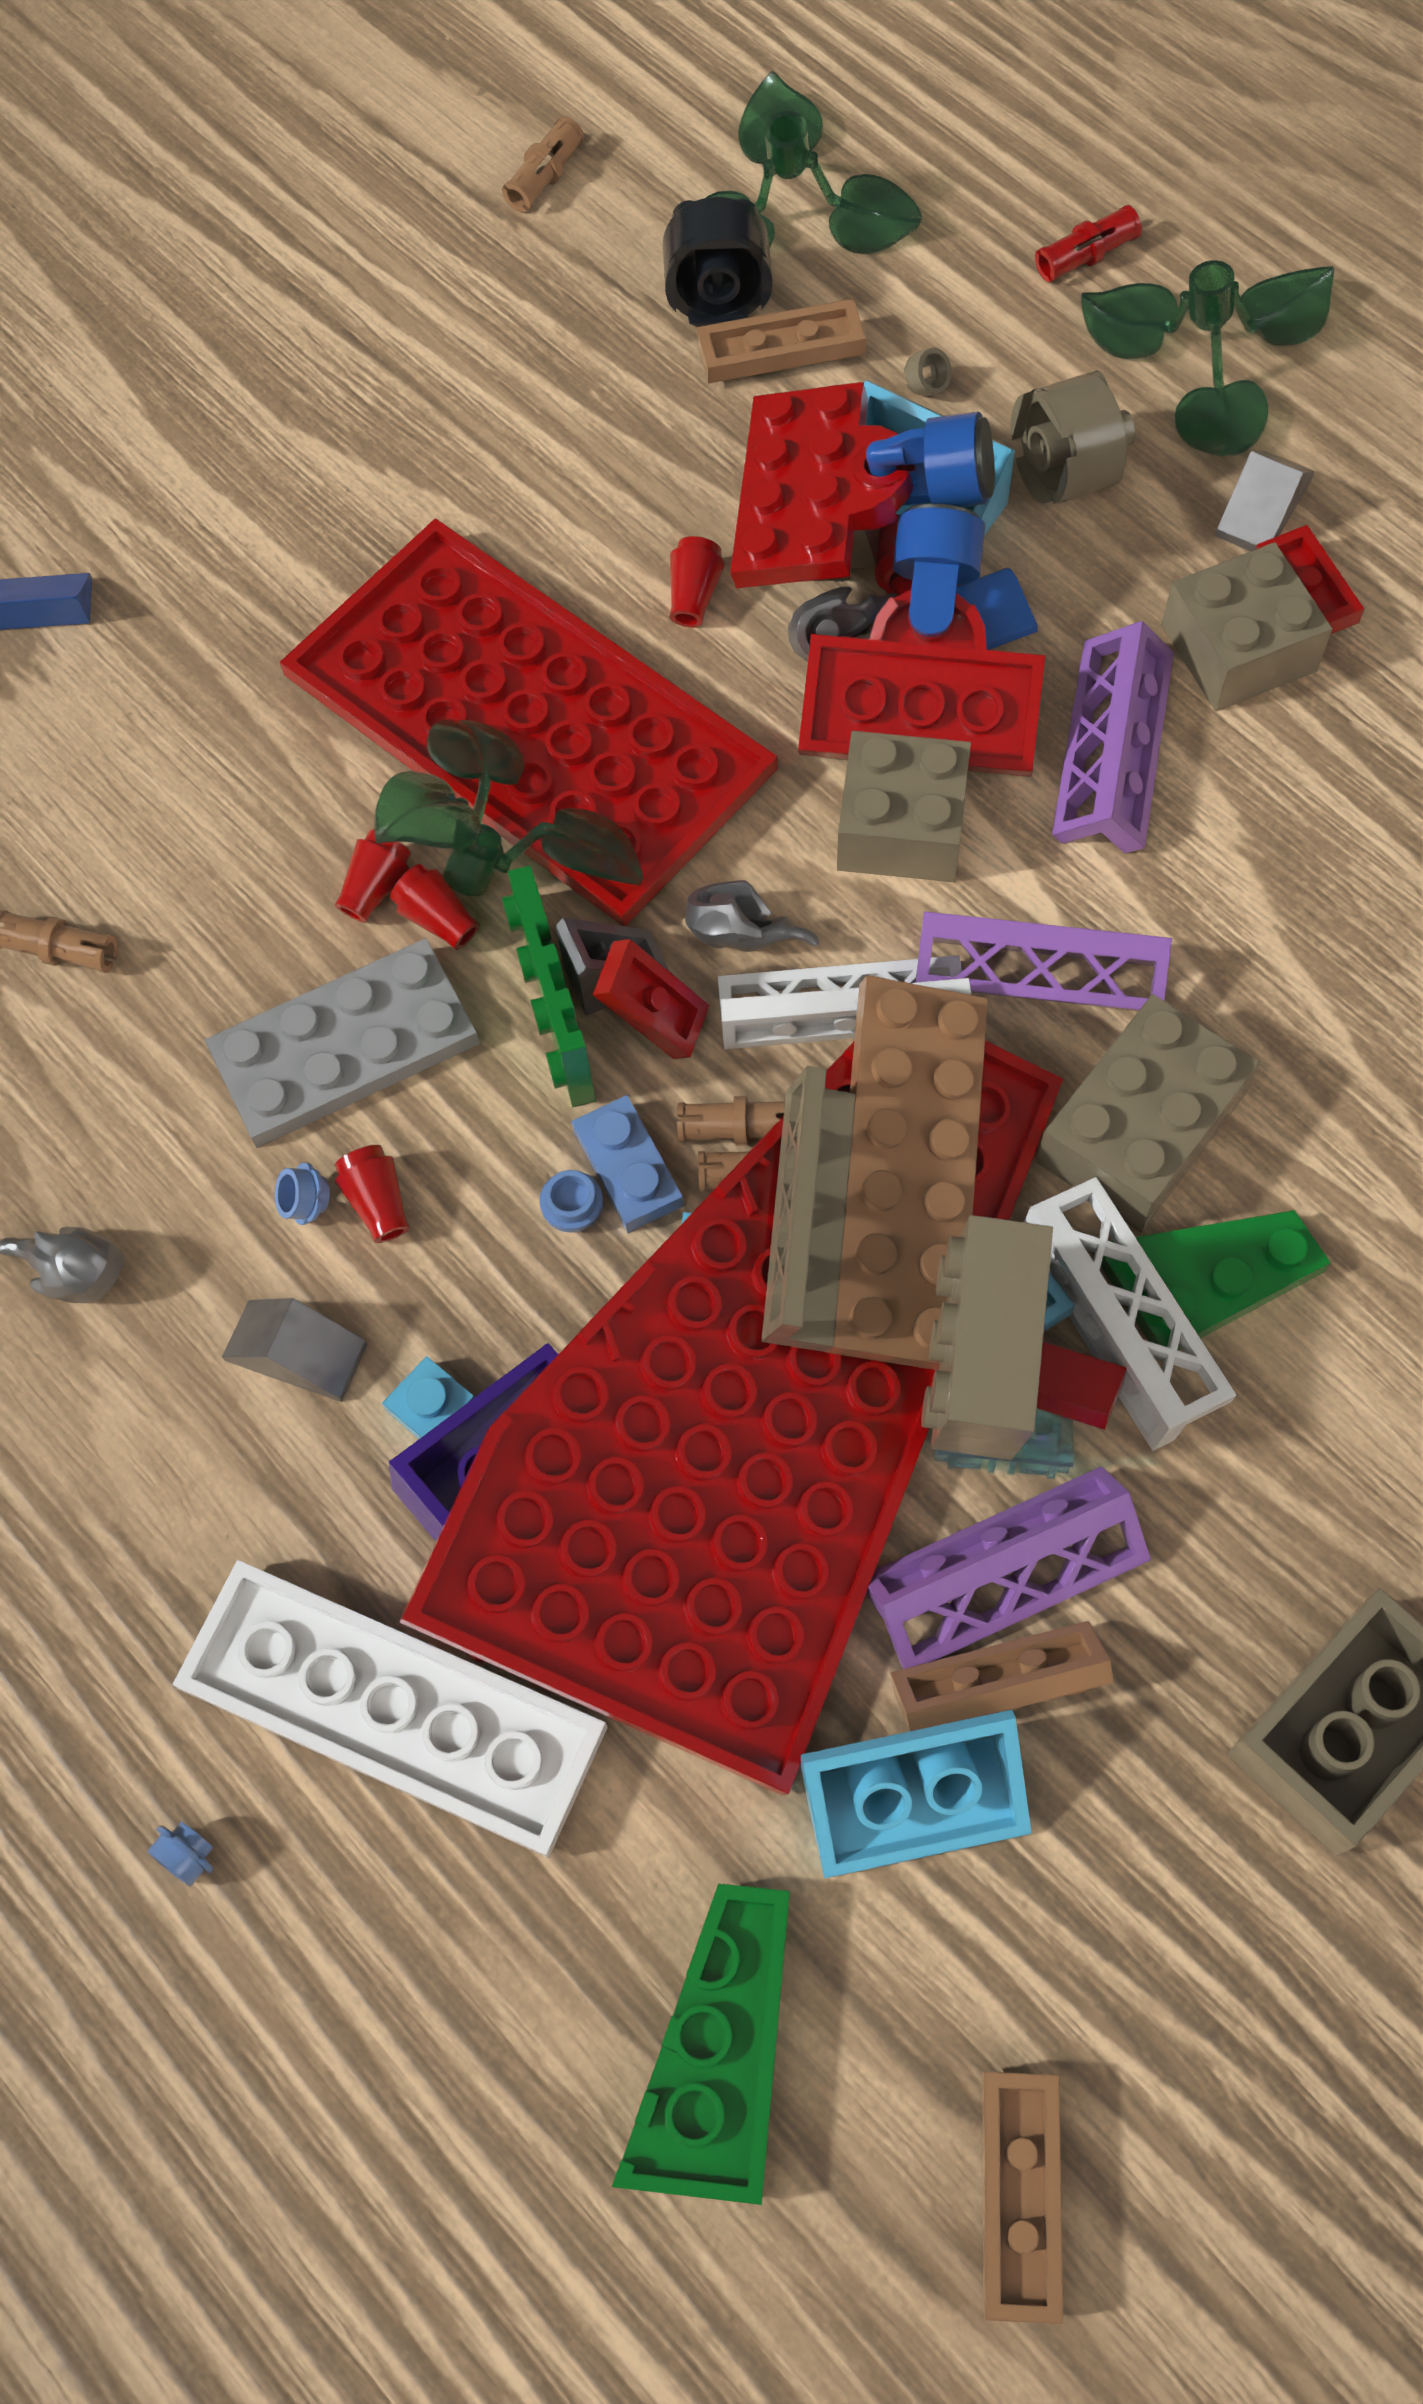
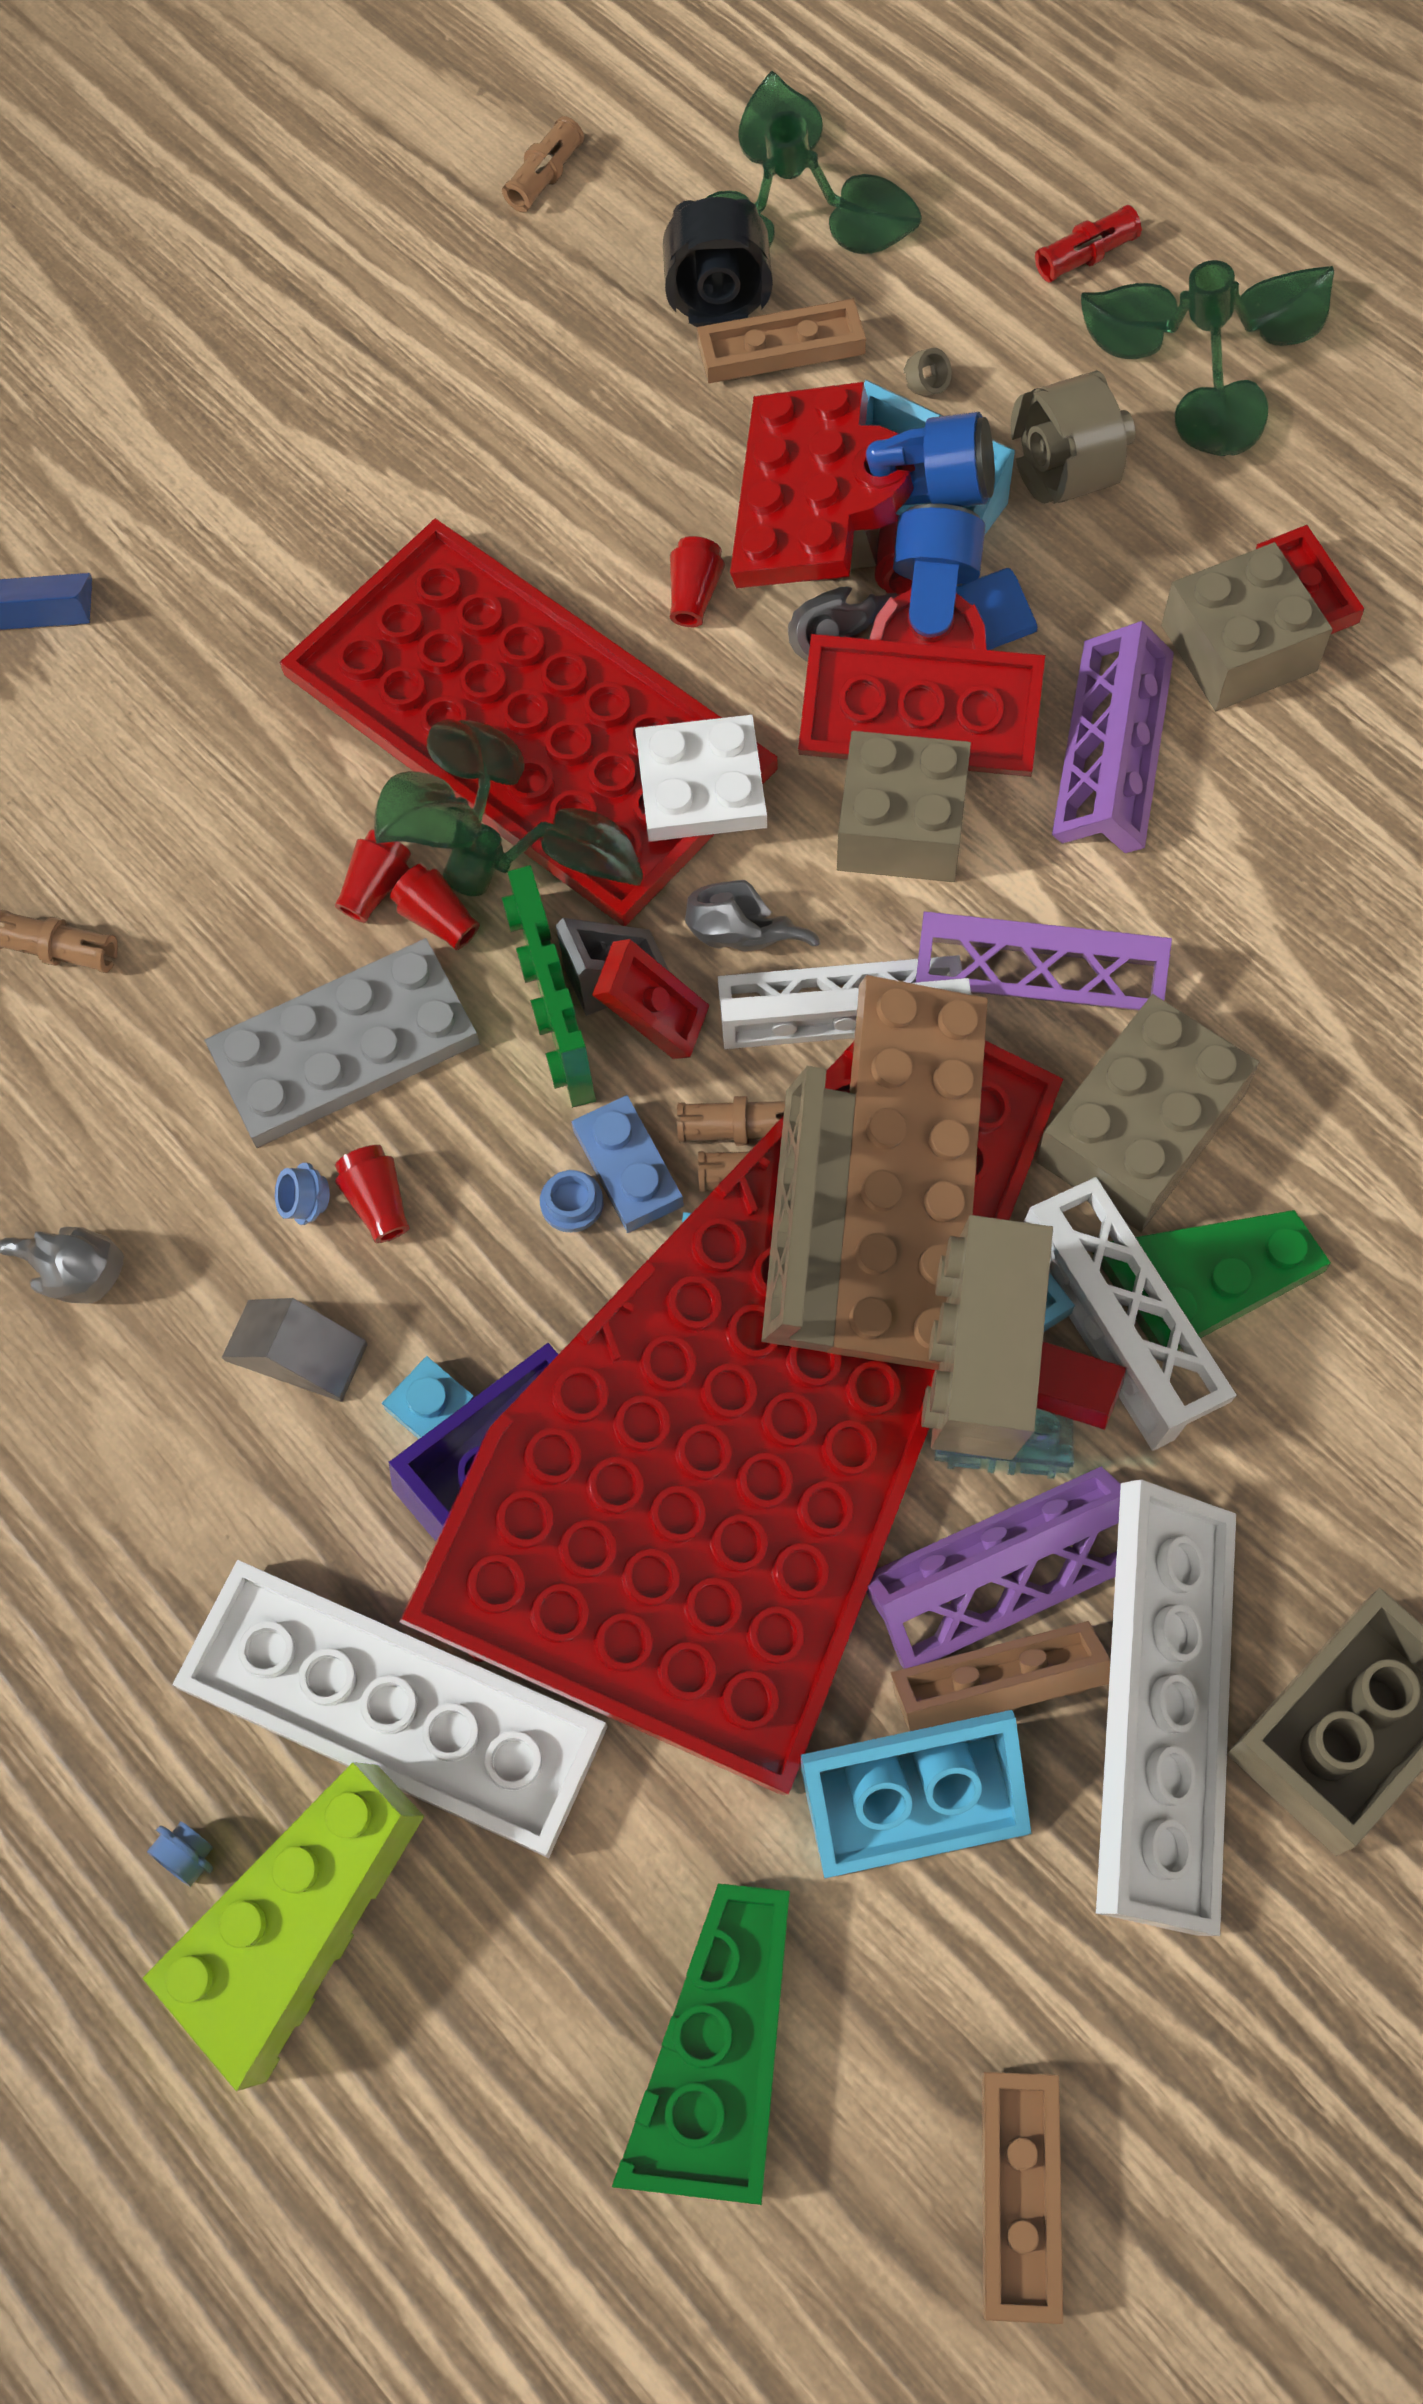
(270, 1940): none -> lime wedge
(701, 778): none -> white plate
(1167, 1712): none -> white plate
(1263, 499): slope -> none

